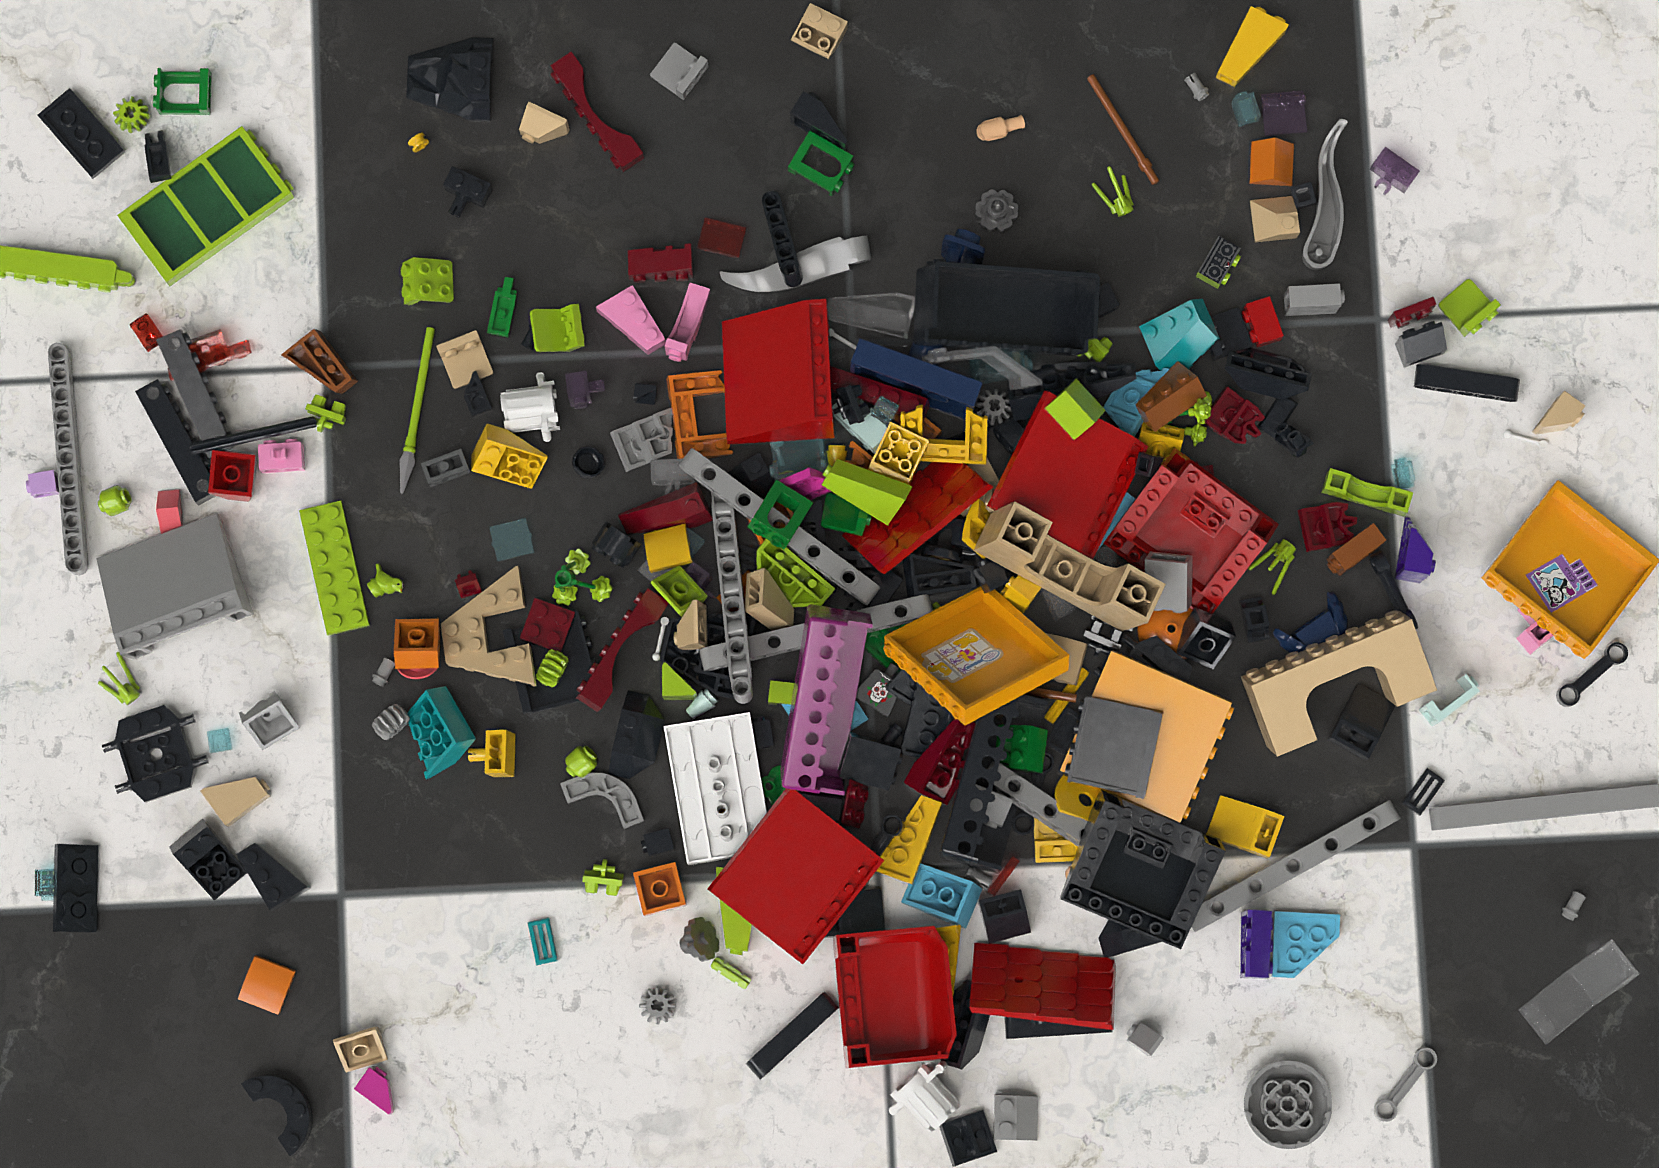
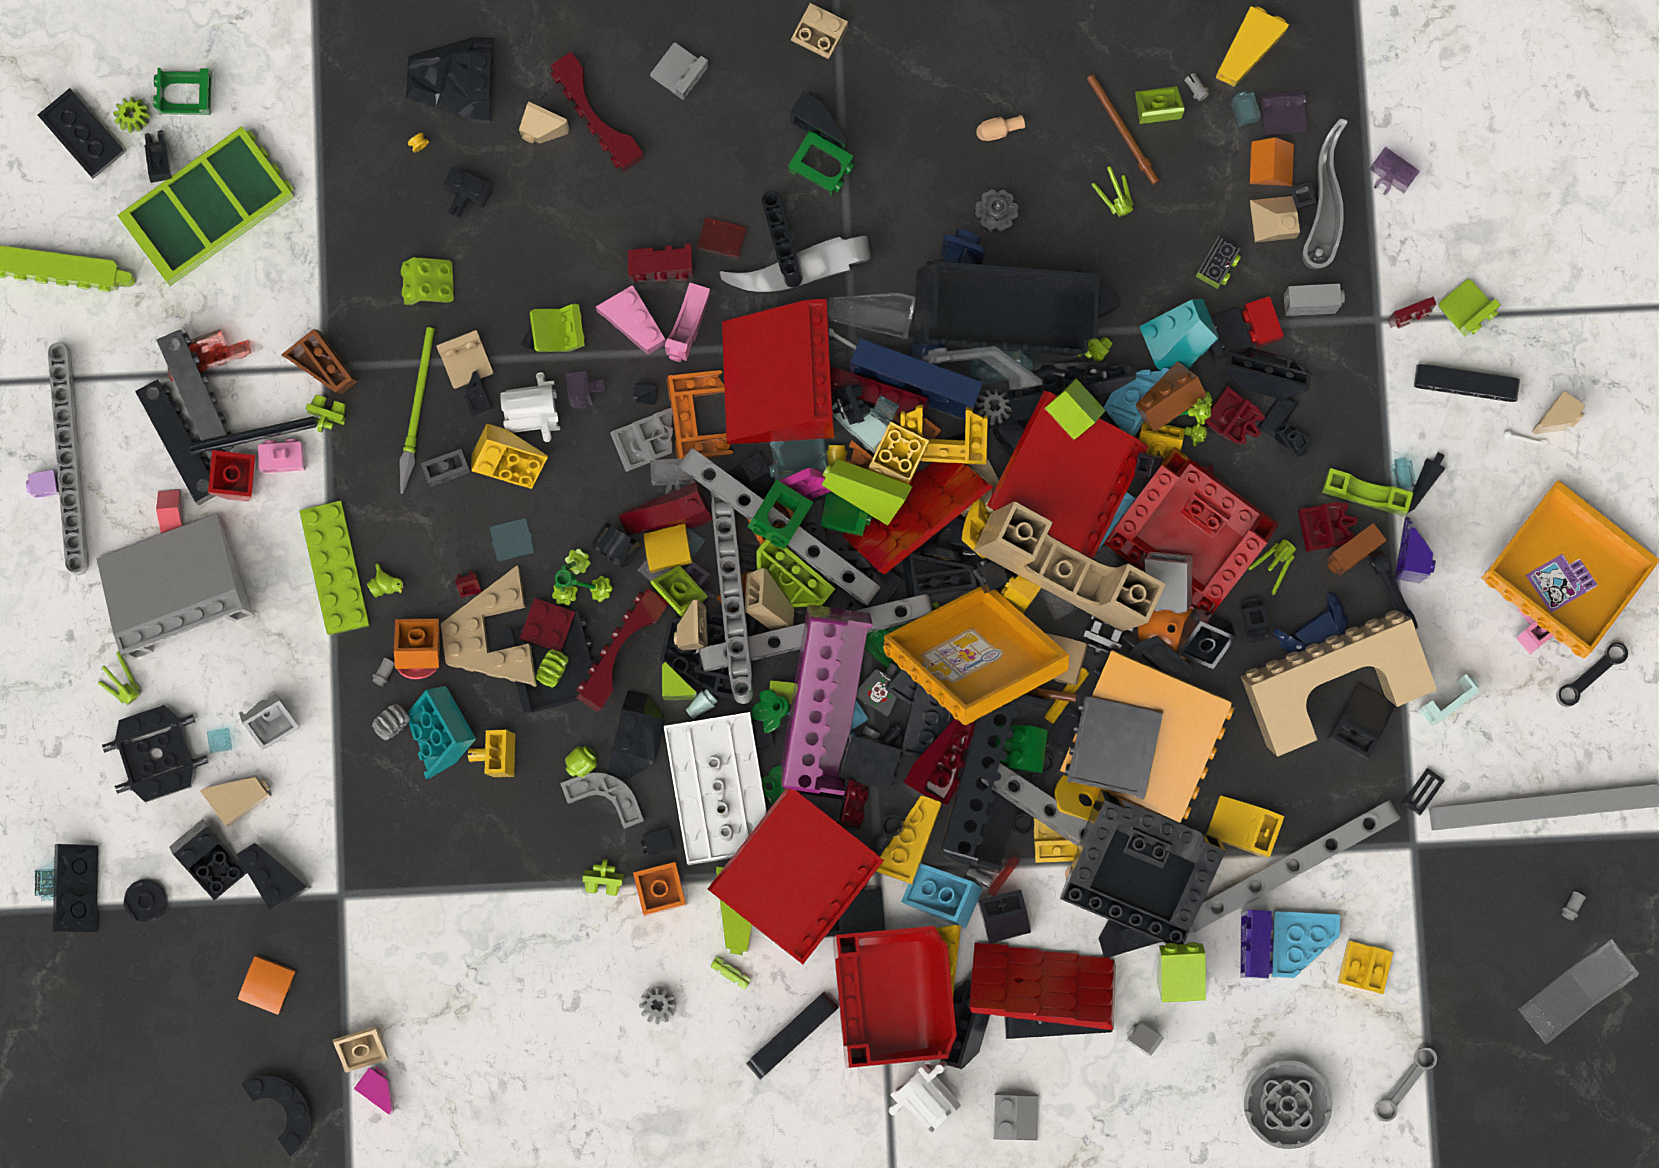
(114, 500): lime head -> none
(145, 901): none -> black tile
(146, 331): clear red bracket -> none
(503, 309): green hinge -> none
(534, 944): teal tile -> none
(588, 462): black hair -> none
(664, 621): white hinge -> none
(700, 939): flat silver plant -> none
(767, 710): none -> green plate
(870, 732): none -> light grey hinge
(968, 1138): black slope -> none
(995, 810): light grey slope -> none
(1159, 105): none -> lime slope
(1182, 972): none -> lime slope
(1365, 967): none -> yellow slope
(1421, 344): black slope -> none
(1426, 479): none -> black bar

